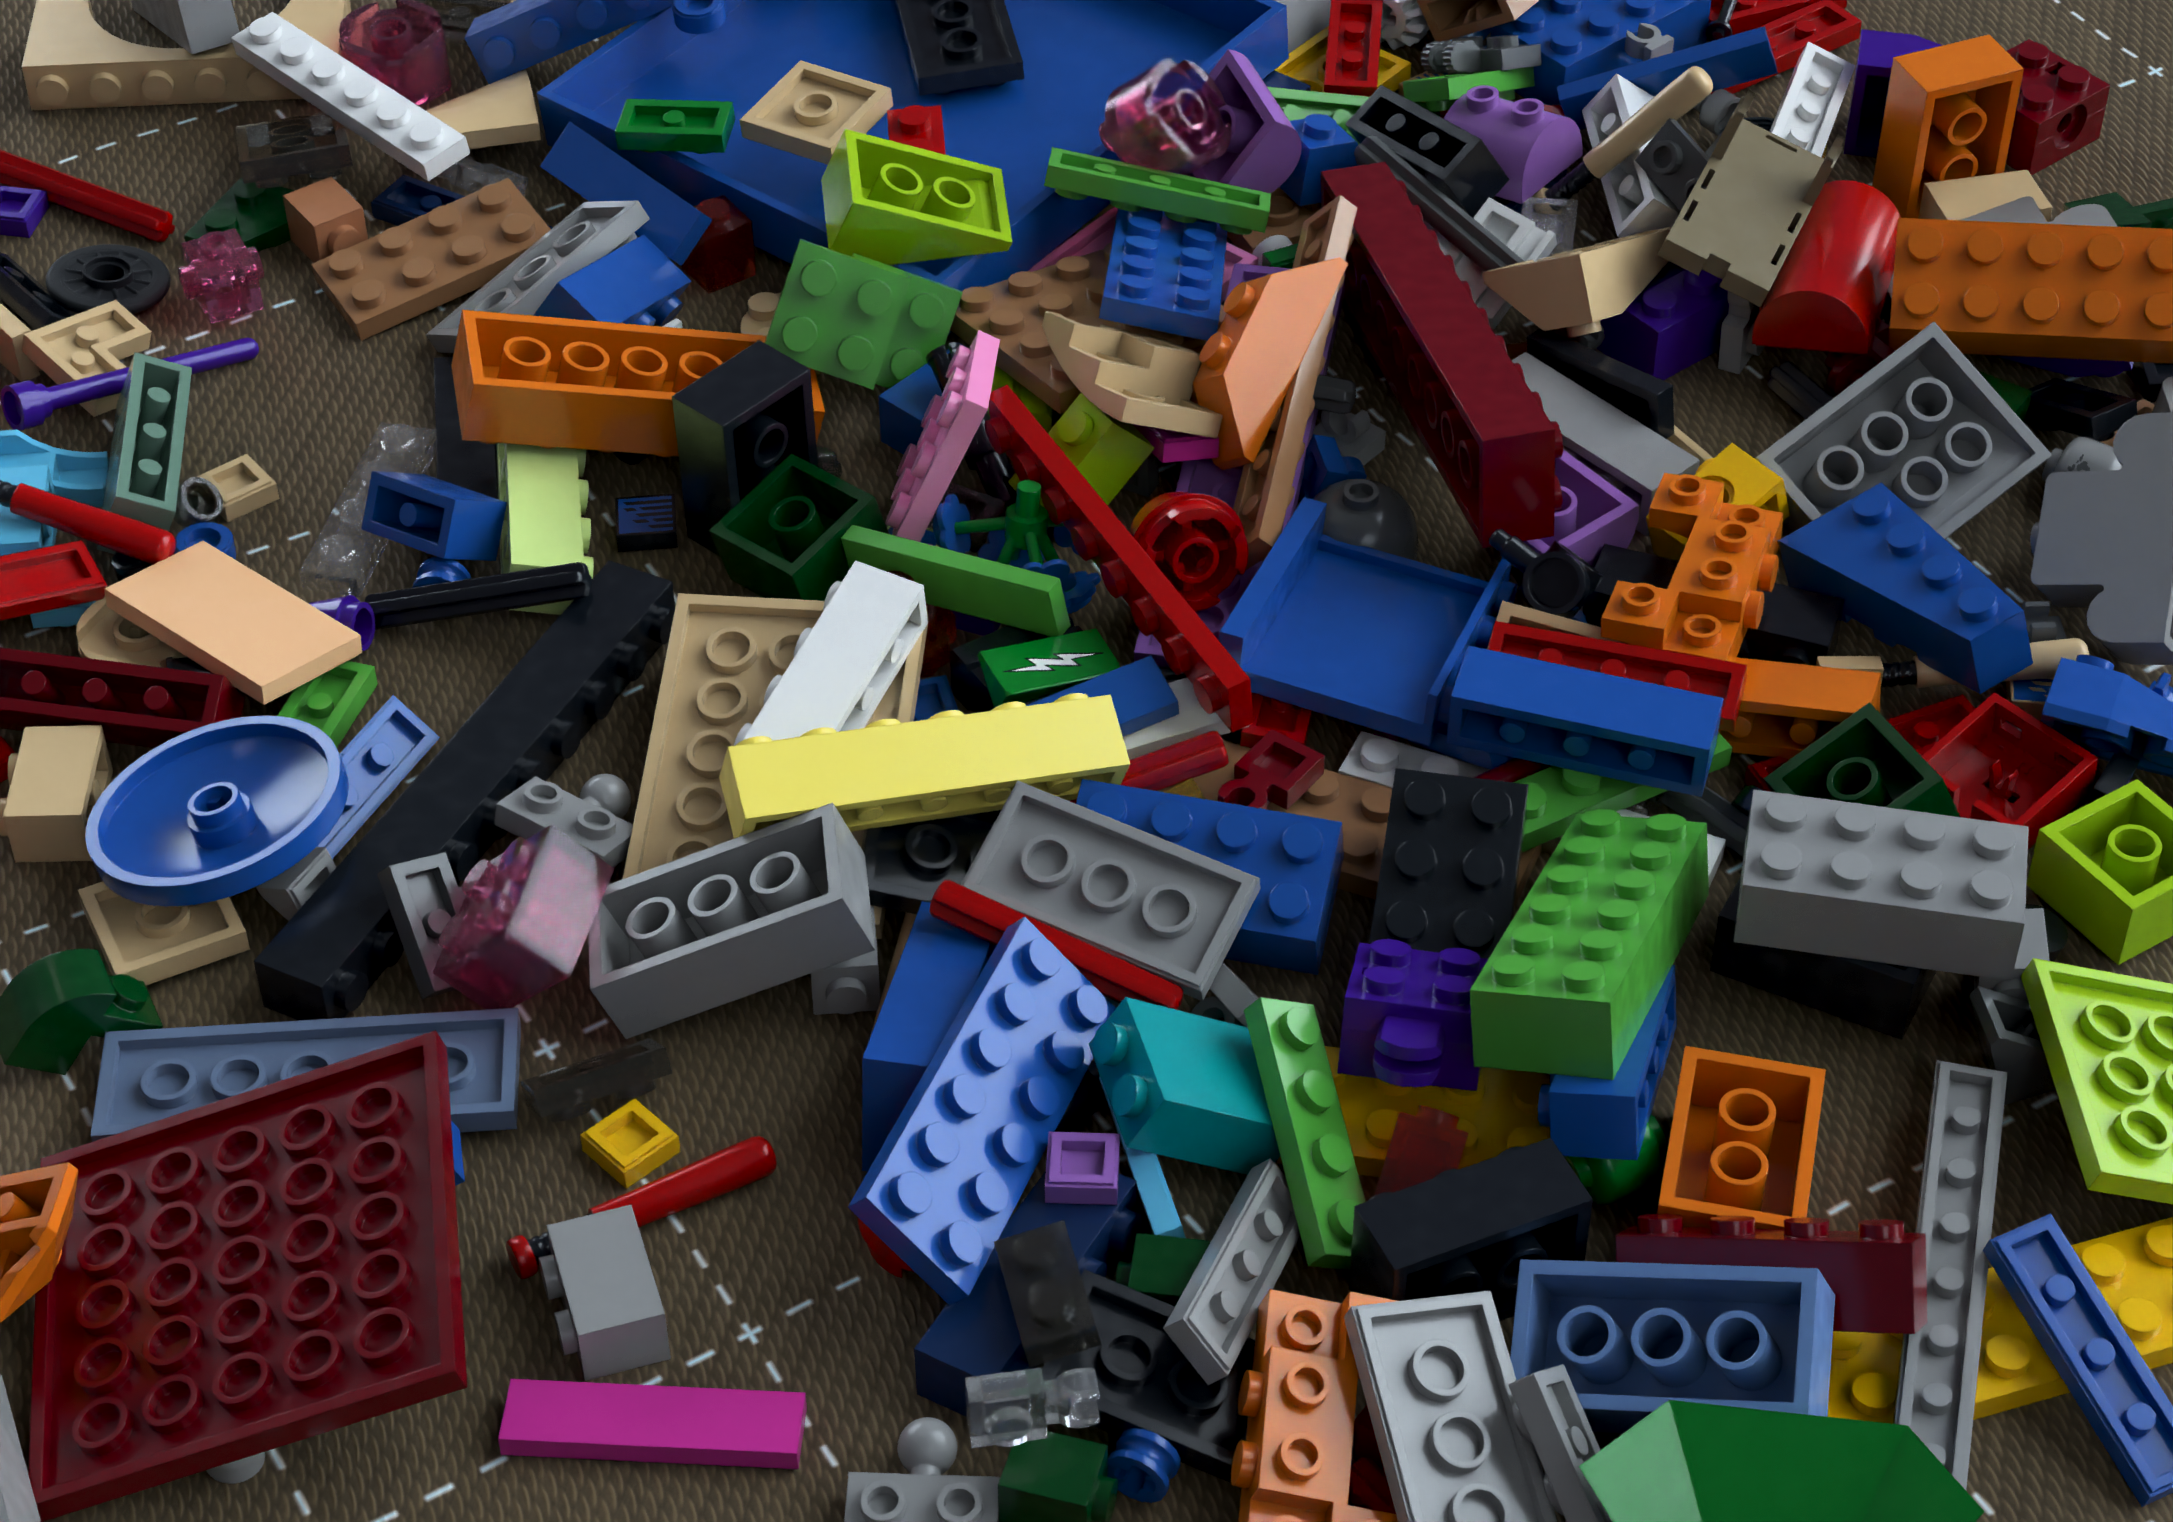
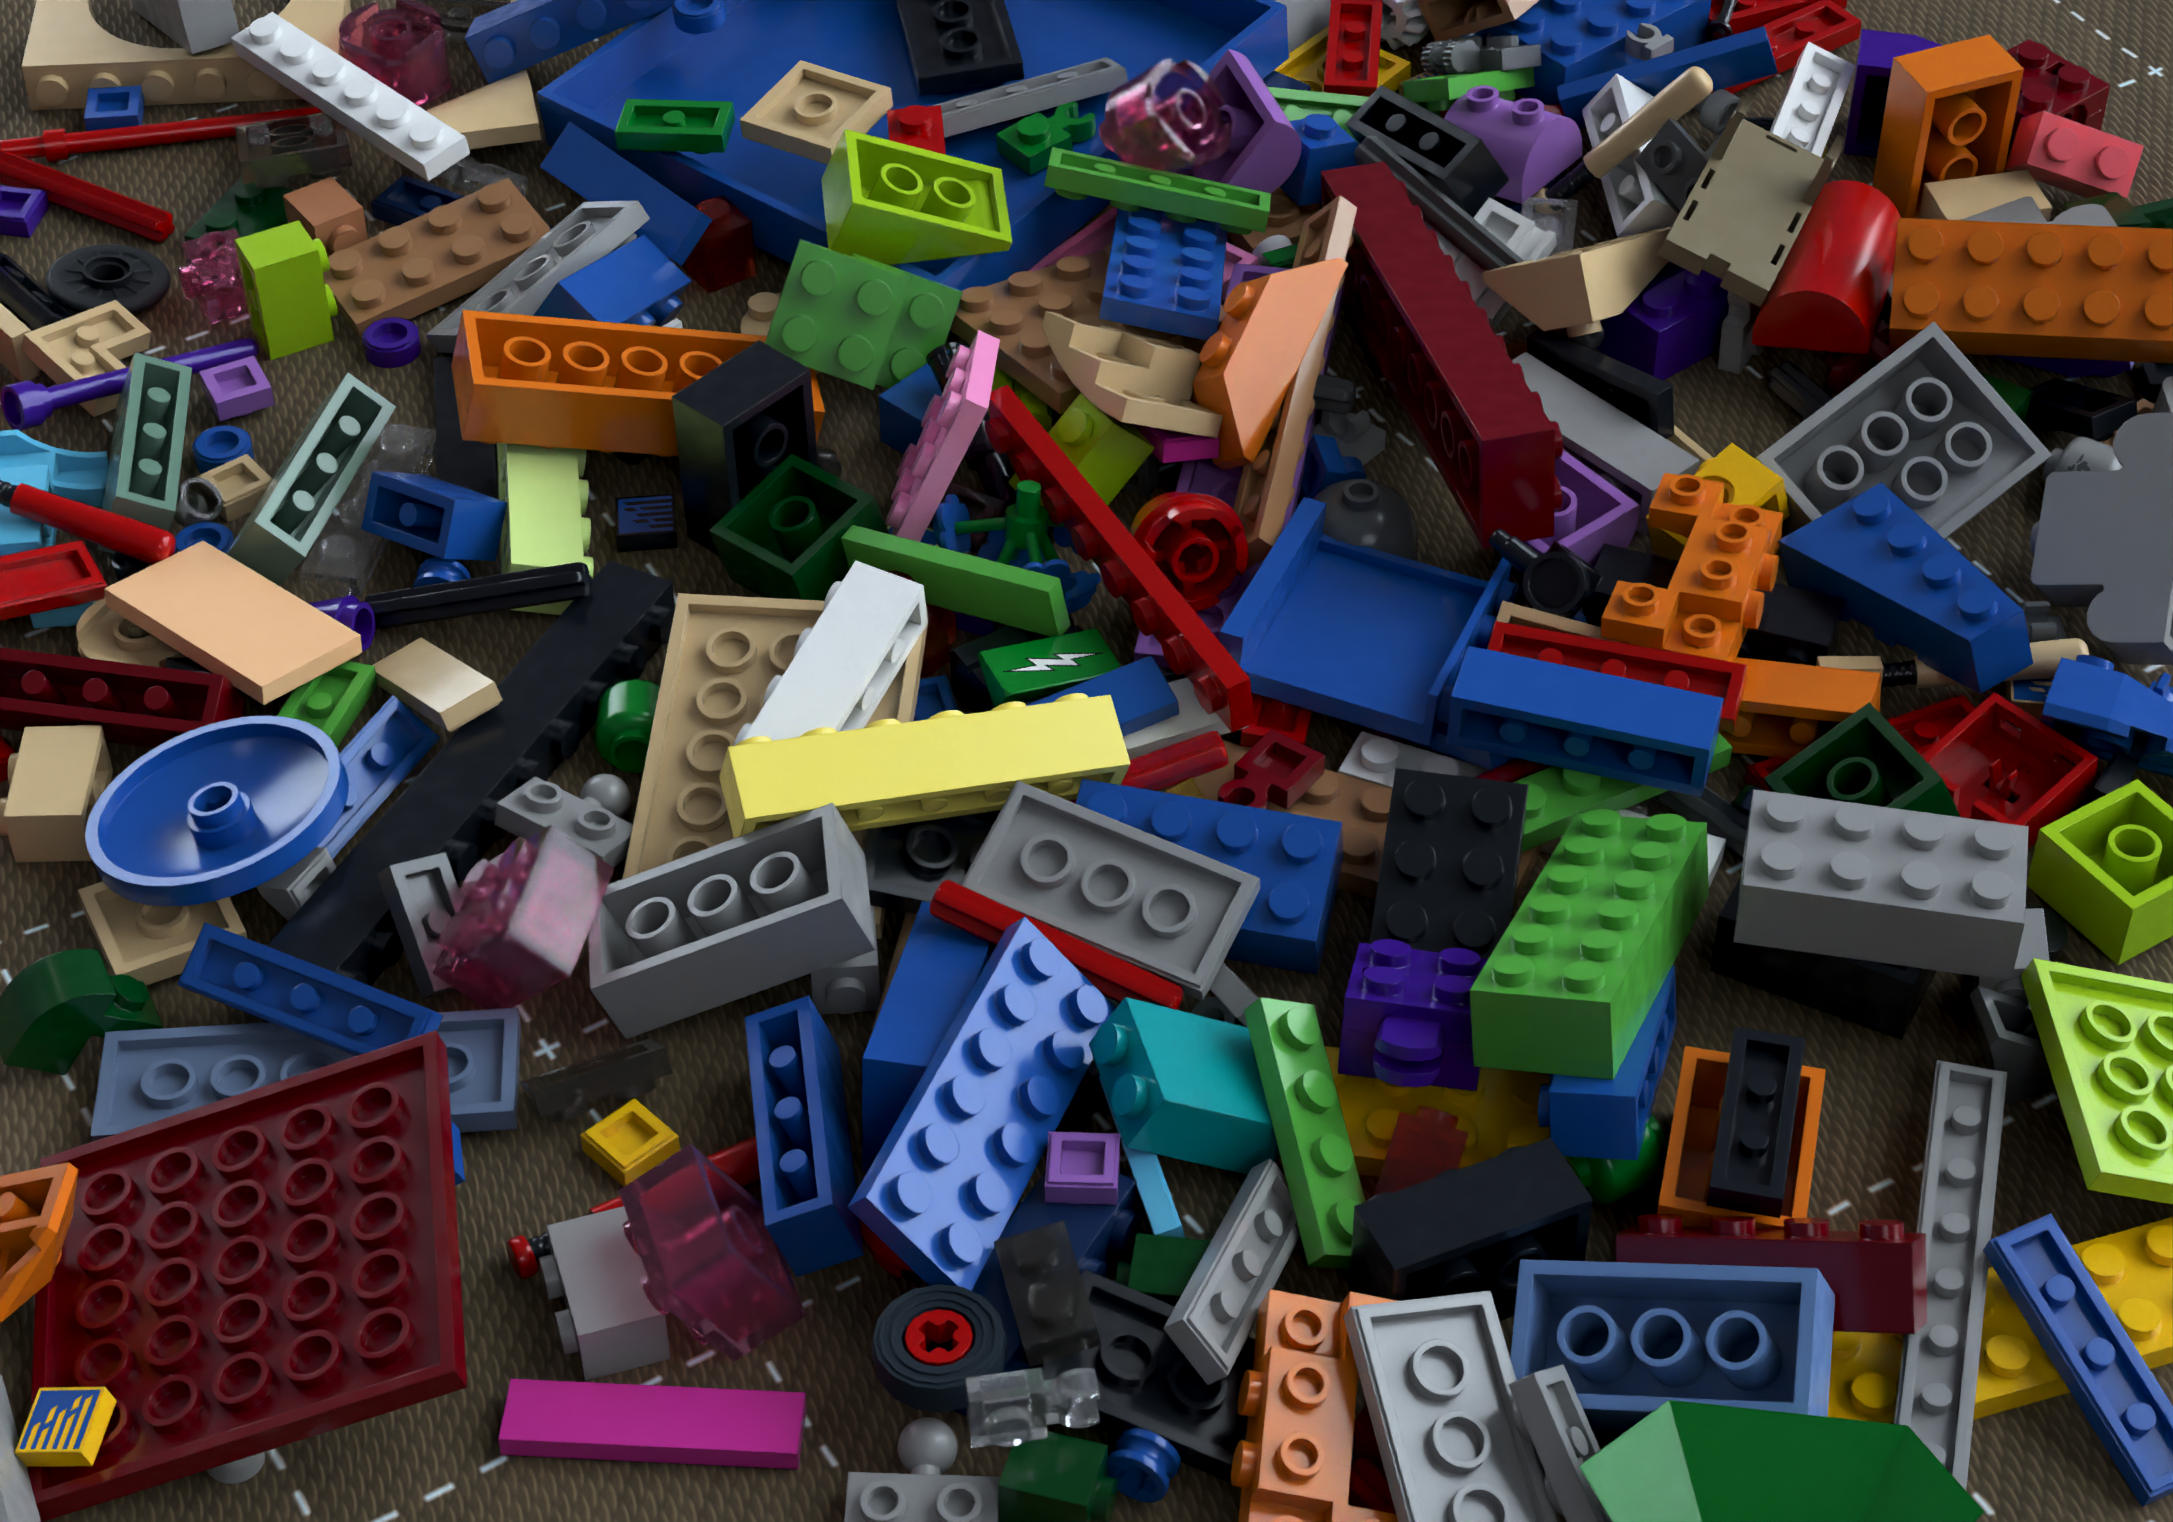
(58, 144): none -> red bar
(65, 1426): none -> yellow tile
(114, 107): none -> blue plate
(220, 446): none -> blue tile
(236, 388): none -> medium lavender plate
(286, 289): none -> lime brick
(300, 994): none -> blue tile
(311, 480): none -> sand green brick
(391, 342): none -> dark purple tile
(436, 684): none -> tan tile
(626, 723): none -> green head
(709, 1254): none -> clear pink brick
(802, 1137): none -> blue brick
(937, 1314): none -> black bush
(1031, 95): none -> light grey tile
(1032, 138): none -> green plate
(1756, 1122): none -> black plate
(2073, 156): none -> coral brick

